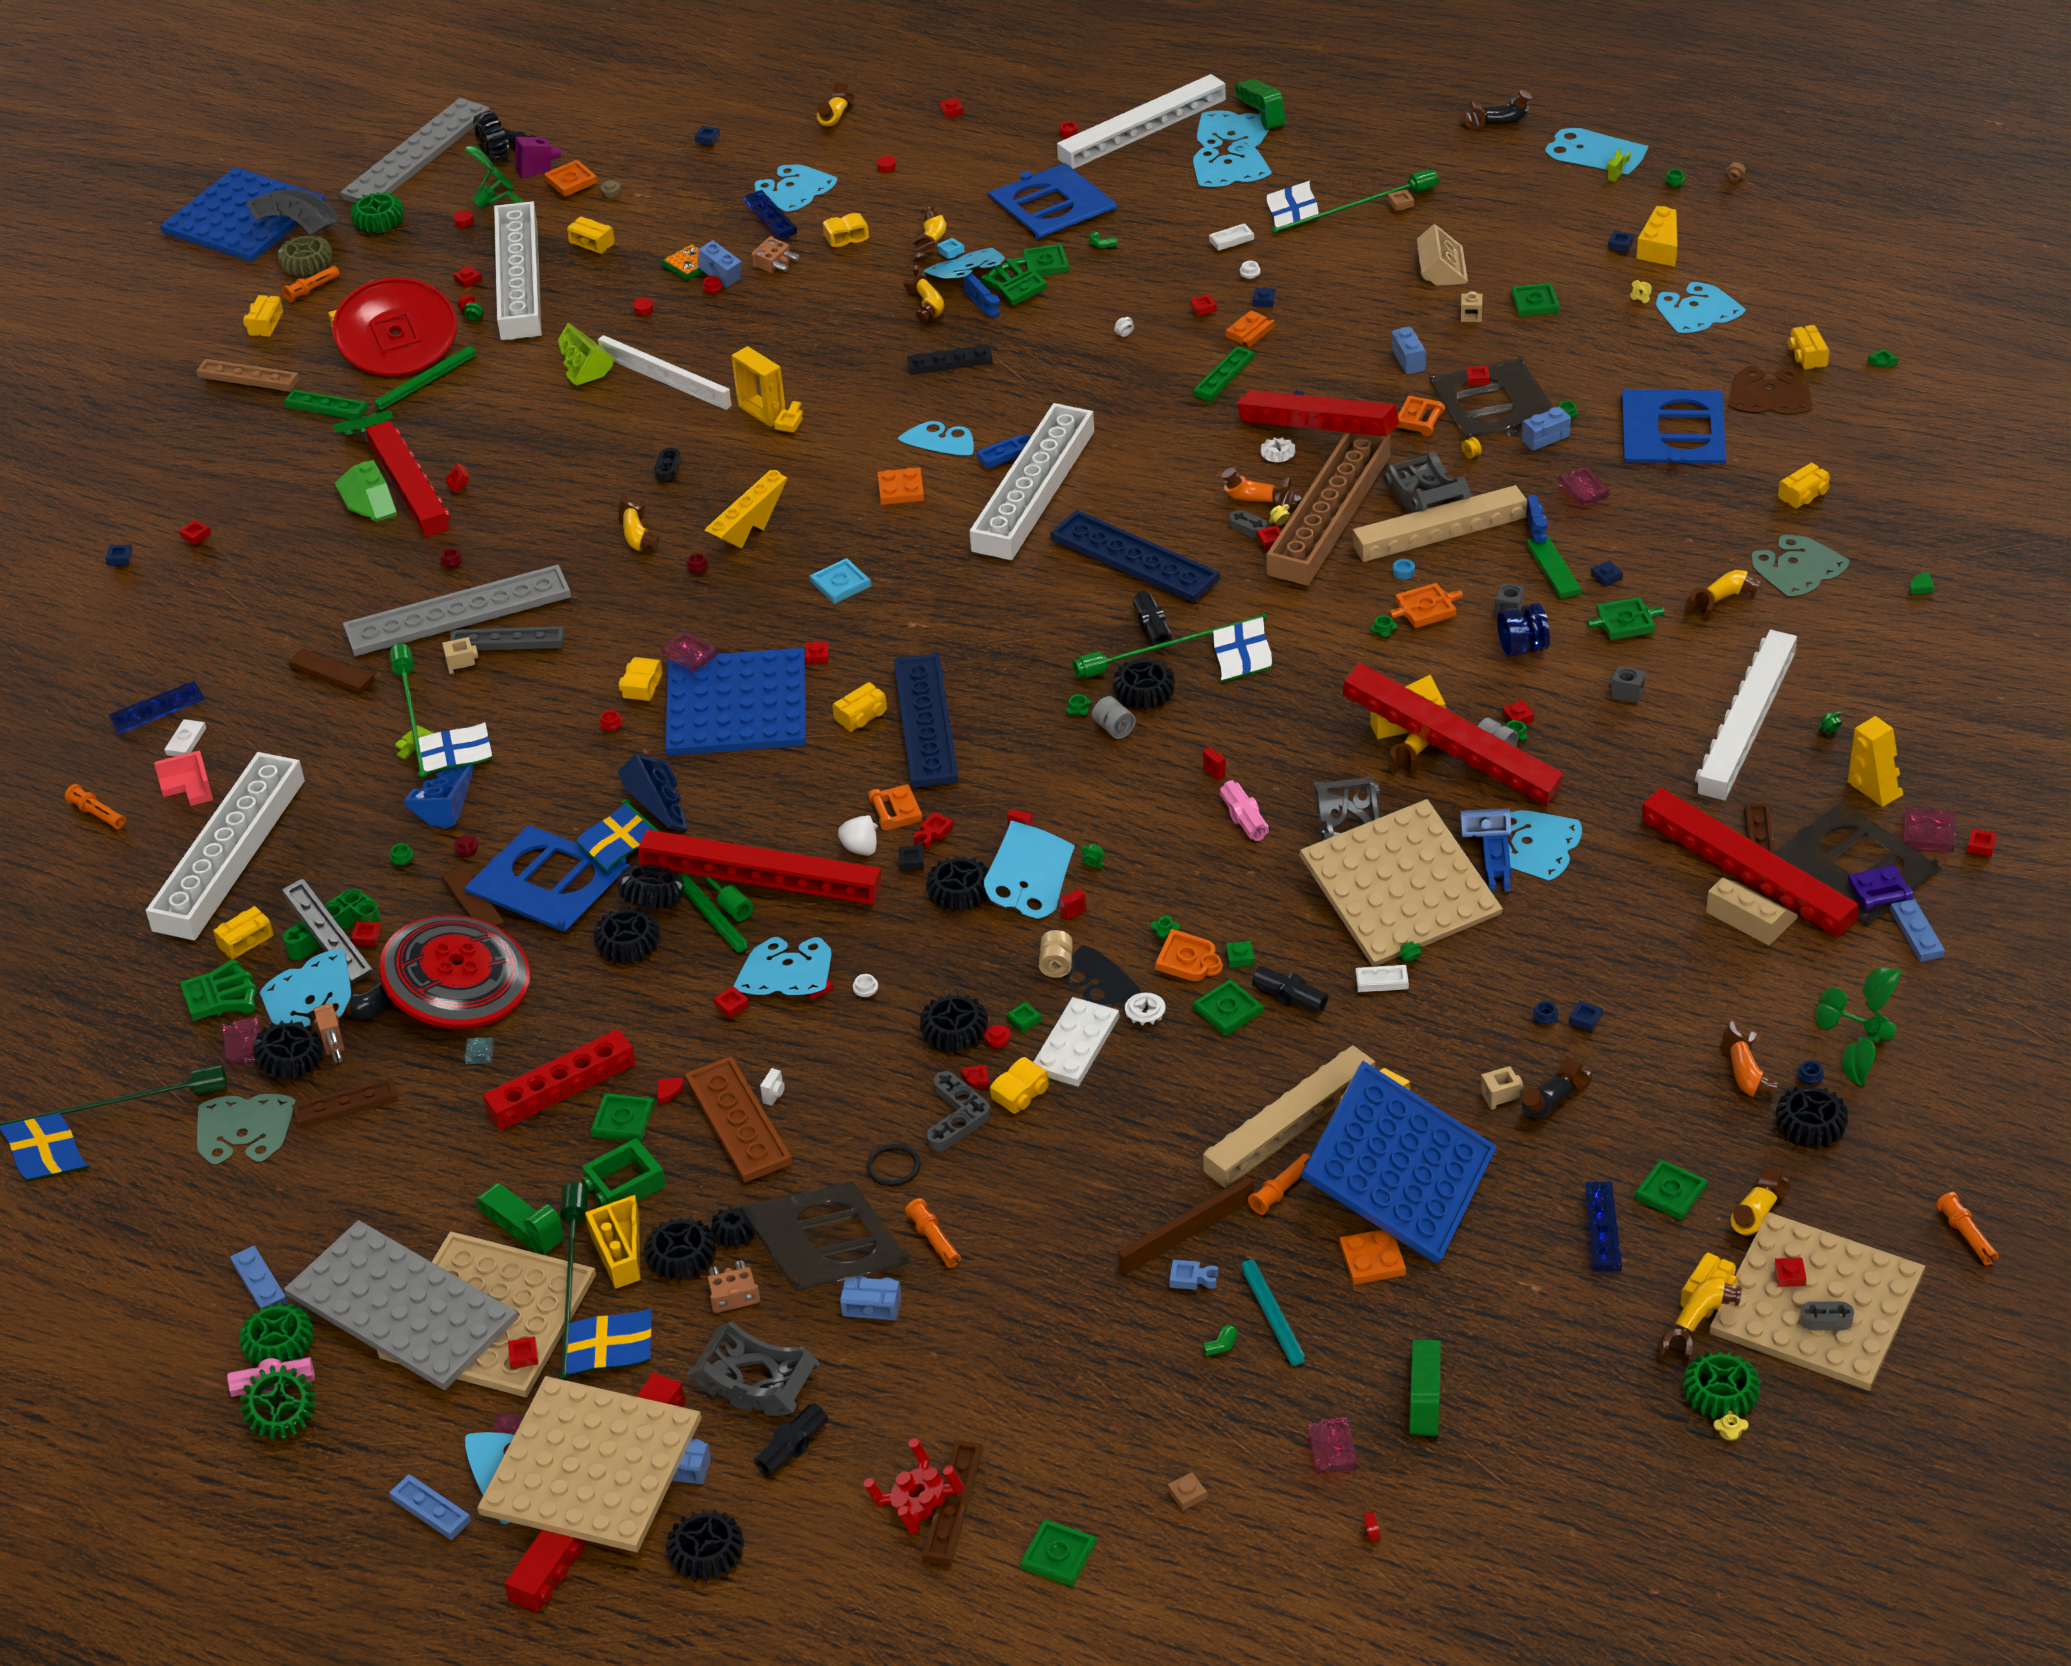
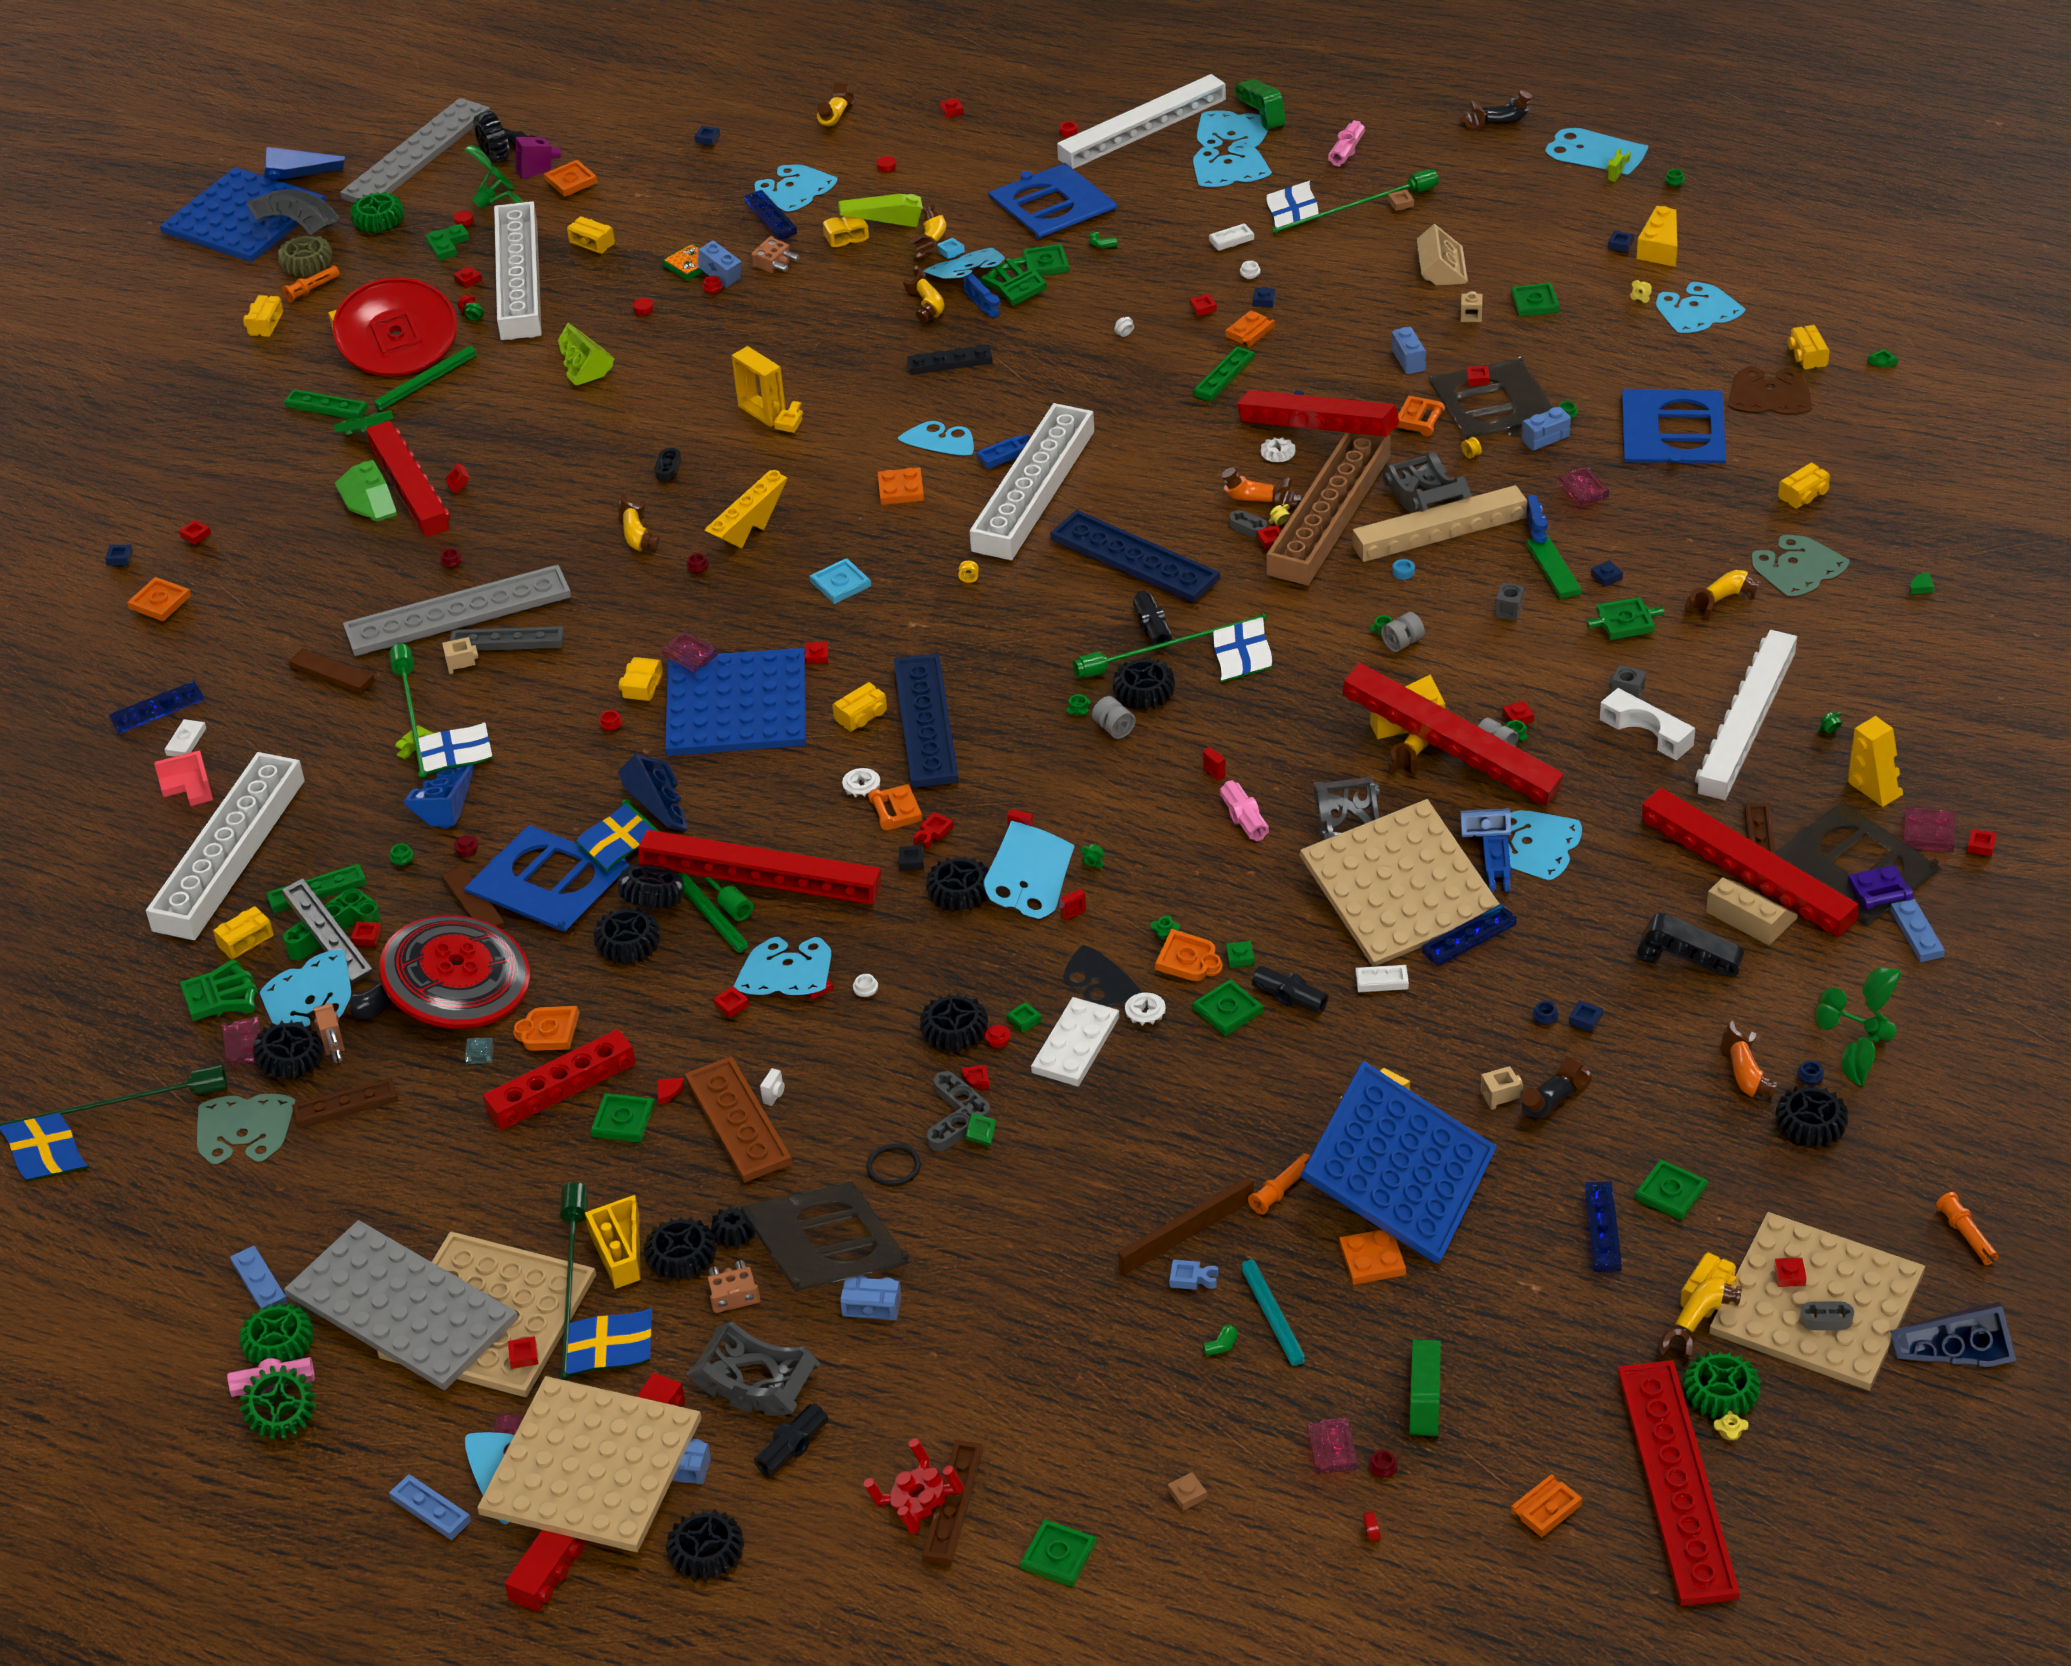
(112, 817): orange pin -> none
(159, 599): none -> orange plate
(247, 375): medium nougat plate -> none
(293, 163): none -> wedge
(322, 886): none -> green tile
(443, 241): none -> green plate
(534, 1228): green beam -> none
(547, 1028): none -> orange plate
(610, 188): dark tan plate -> none
(641, 1186): green window -> none
(667, 373): white plate -> none
(859, 835): white piece -> none
(869, 778): none -> white gear
(892, 209): none -> lime wedge
(928, 1225): orange pin -> none
(968, 577): none -> yellow bush
(980, 1129): none -> green tile
(1019, 1085): yellow brick -> none
(1055, 953): tan wheel -> none
(1283, 1119): tan brick -> none
(1346, 143): none -> bright pink piece
(1383, 1464): none -> dark red plate
(1402, 631): none -> light grey wheel
(1410, 951): green plate -> none
(1425, 605): orange plate -> none
(1469, 935): none -> clear blue plate
(1523, 629): clear blue wheel -> none
(1546, 1505): none -> orange plate
(1626, 710): none -> white arch
(1678, 1484): none -> red plate
(1690, 943): none -> black beam
(1736, 171): medium nougat plate -> none
(1755, 1206): piece -> none
(1963, 1337): none -> dark blue wedge

